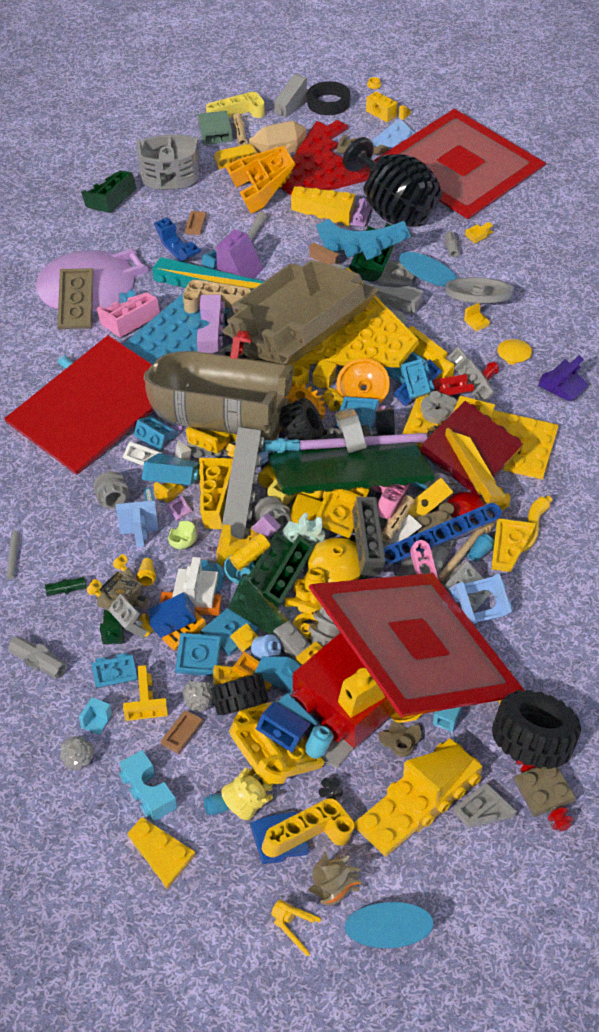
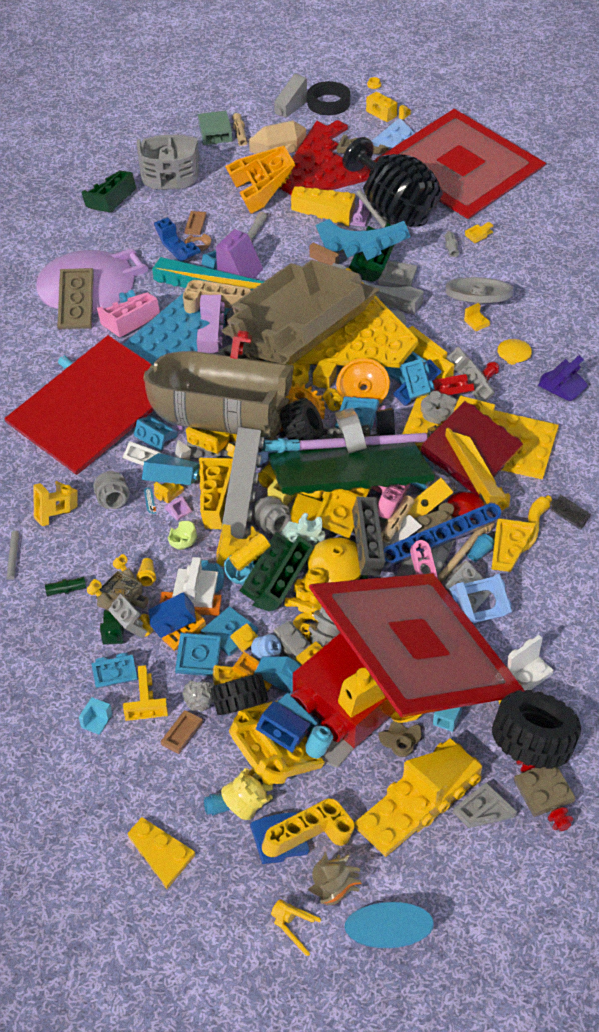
(37, 656): light grey piece -> none
(46, 505): none -> yellow tile
(76, 752): light grey piece -> none
(137, 519): light blue bracket -> none
(155, 800): medium azure arch -> none
(204, 238): none -> medium nougat piece
(229, 155): yellow beam -> none
(240, 104): light yellow beam -> none
(254, 607): clear green wing -> none
(266, 525): lavender slope -> none
(331, 788): black plant -> none
(361, 195): none -> light grey bar
(427, 268): dark azure shield -> none
(527, 665): none -> white bracket
(570, 511): none -> clear smoke hinge

